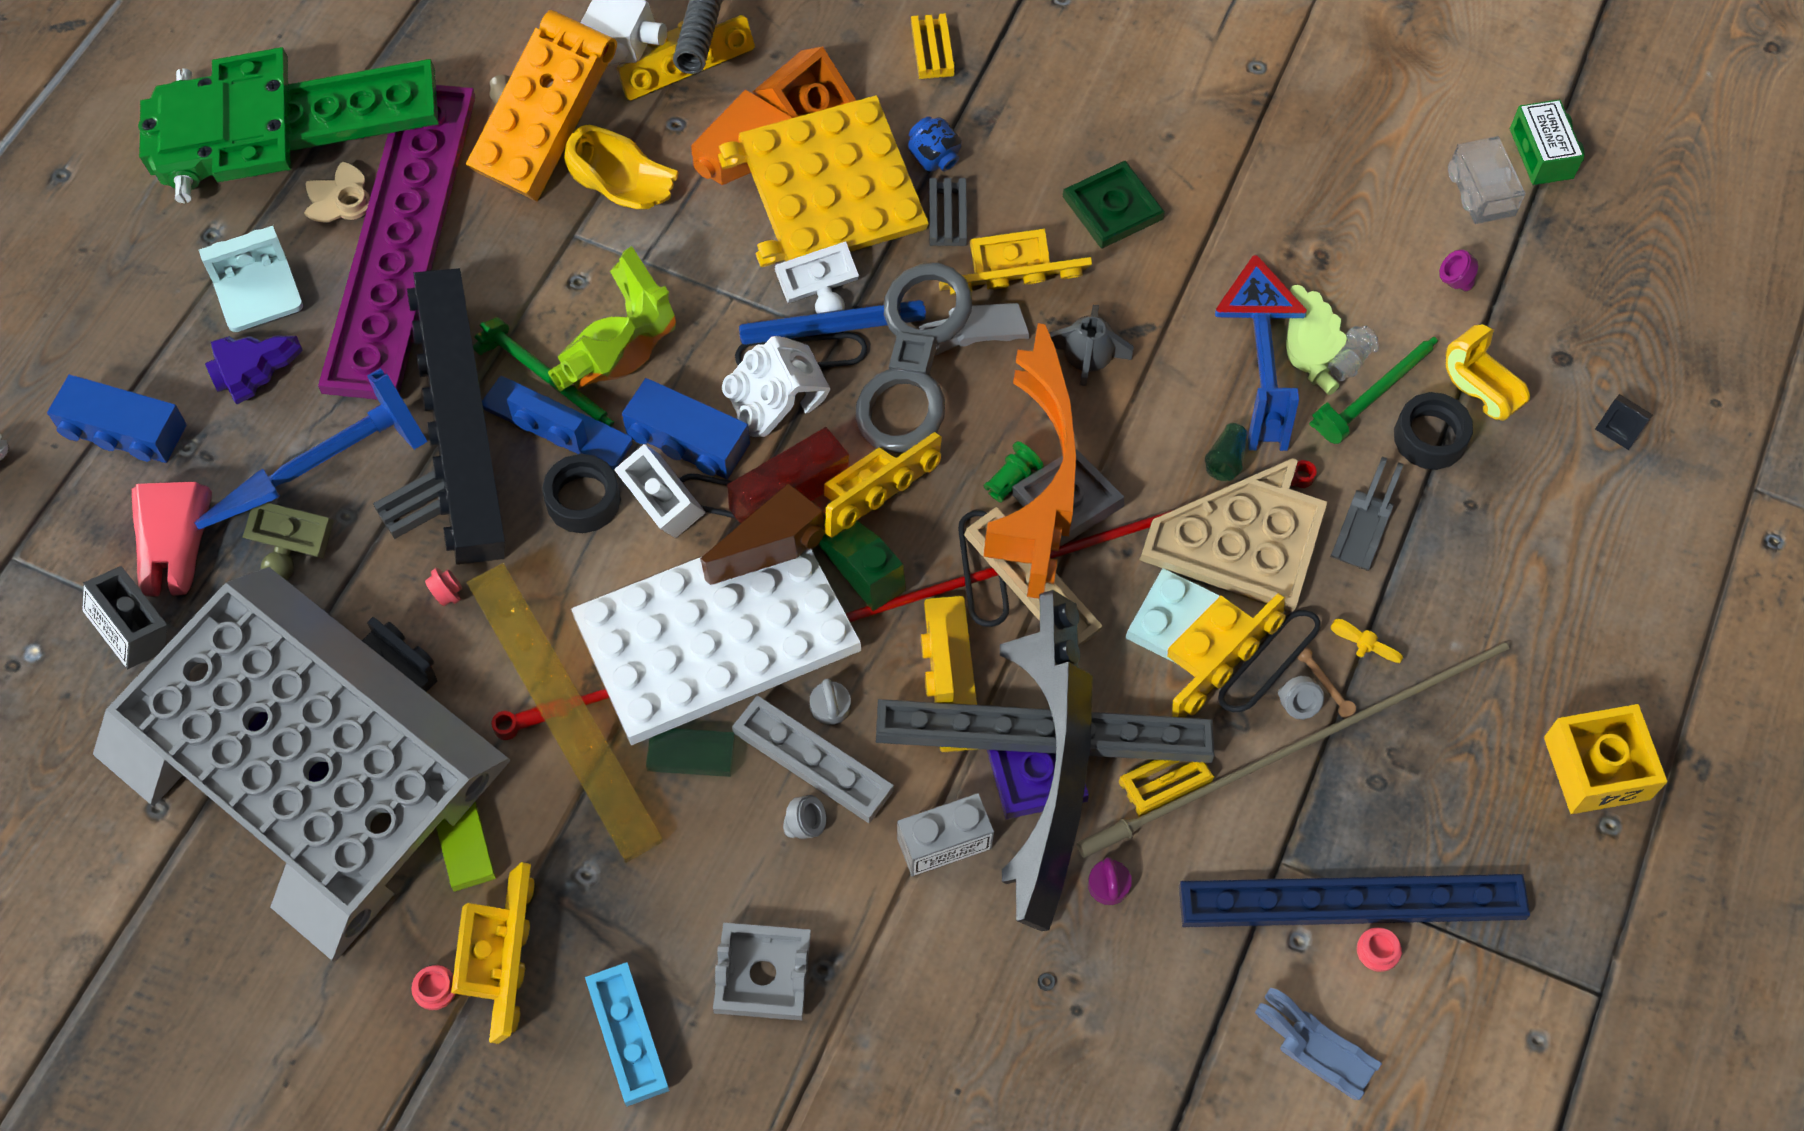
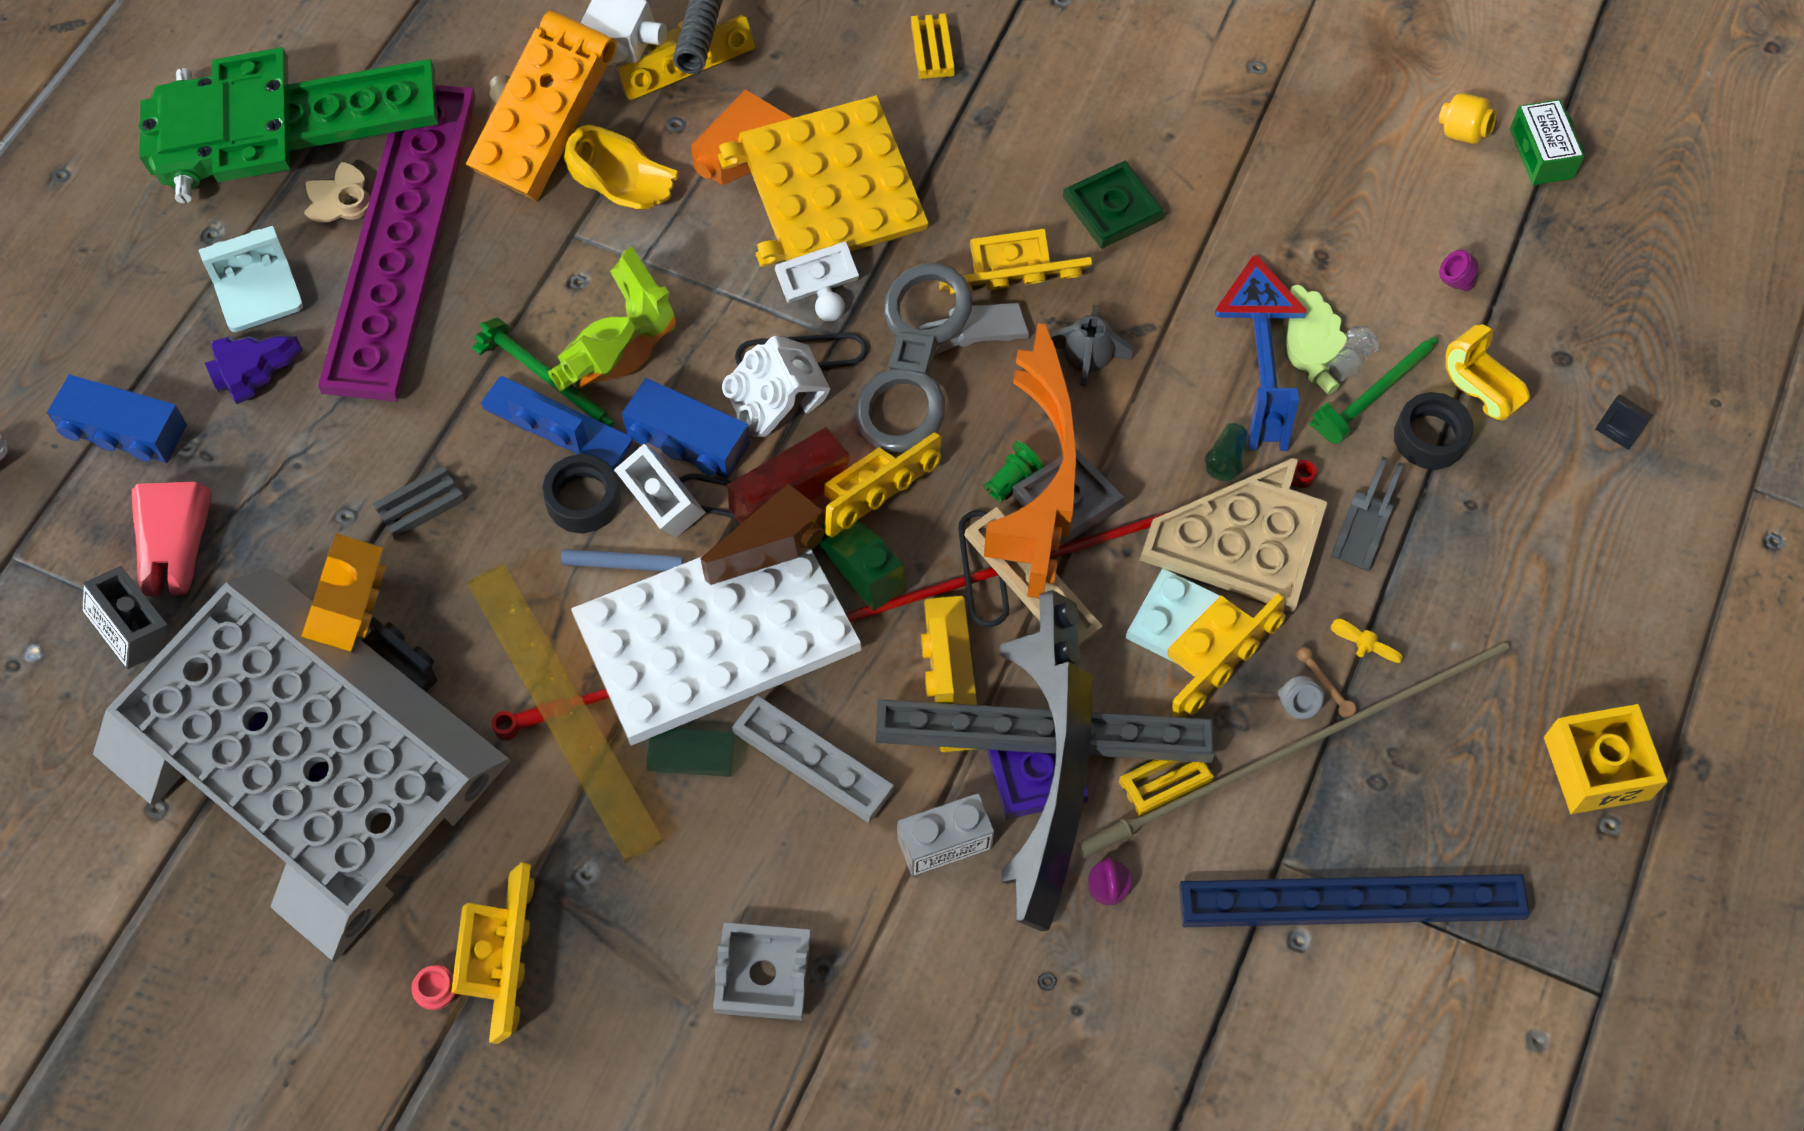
(261, 487): blue piece -> none
(288, 532): olive plate -> none
(345, 593): none -> light orange arch
(444, 586): coral plate -> none
(458, 417): black brick -> none
(466, 851): lime tile -> none
(620, 560): none -> sand blue bar
(627, 1034): medium azure plate -> none
(804, 818): light grey tile -> none
(805, 85): orange slope -> none
(827, 322): blue axle -> none
(830, 702): light grey tile -> none
(934, 144): blue head -> none
(947, 188): dark grey tile -> none
(1278, 673): black piece -> none
(1317, 1046): sand blue arm -> none
(1379, 949): coral plate -> none
(1468, 118): none -> yellow head
(1486, 180): clear brick -> none

